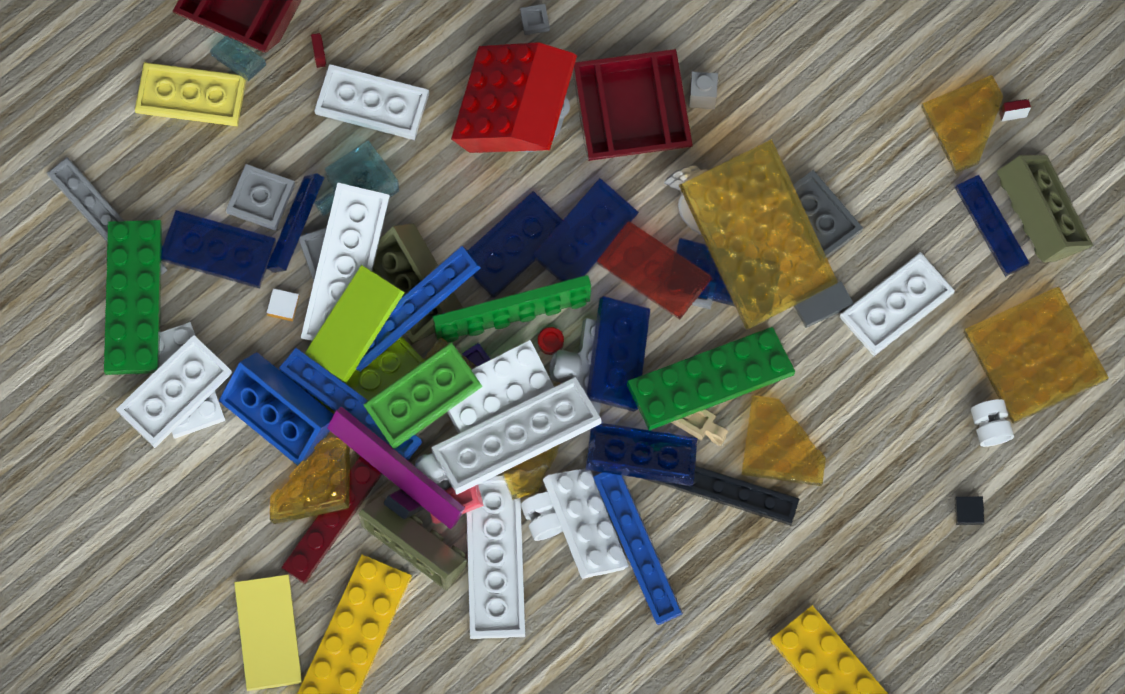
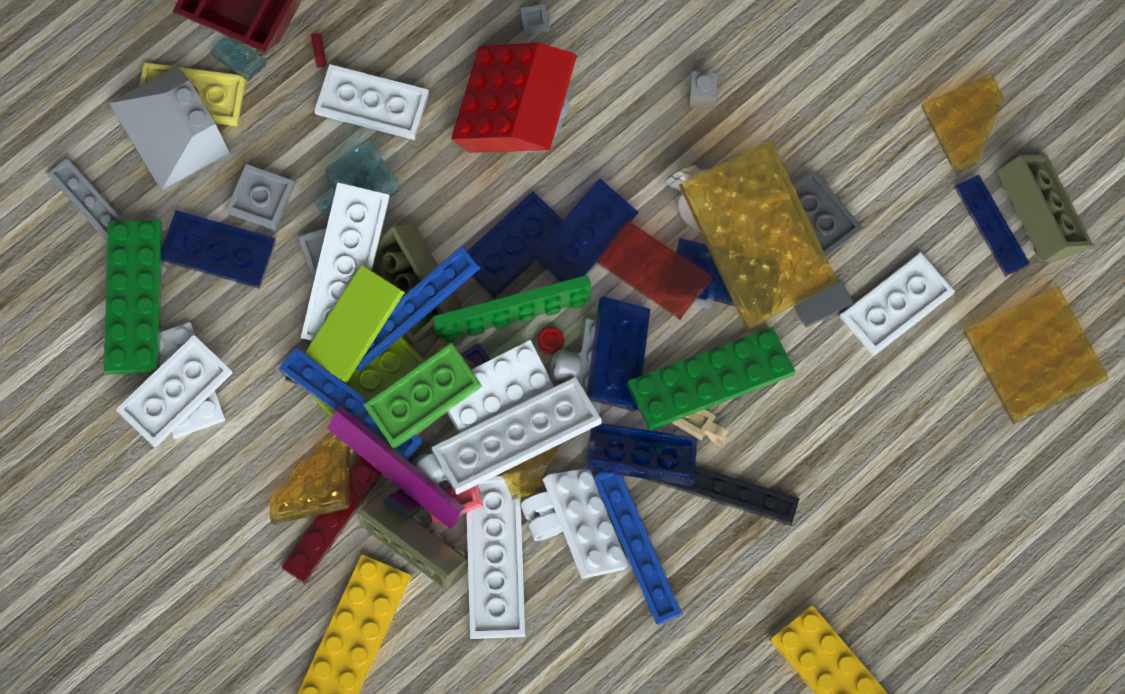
(170, 128): none -> light grey slope
(268, 632): light yellow tile -> none
(276, 408): blue slope -> none
(283, 305): white tile -> none
(295, 223): clear blue tile -> none
(631, 105): dark red slope -> none
(779, 446): clear yellow plate -> none
(969, 510): black tile -> none
(996, 431): white wheel -> none
(1015, 109): tile -> none

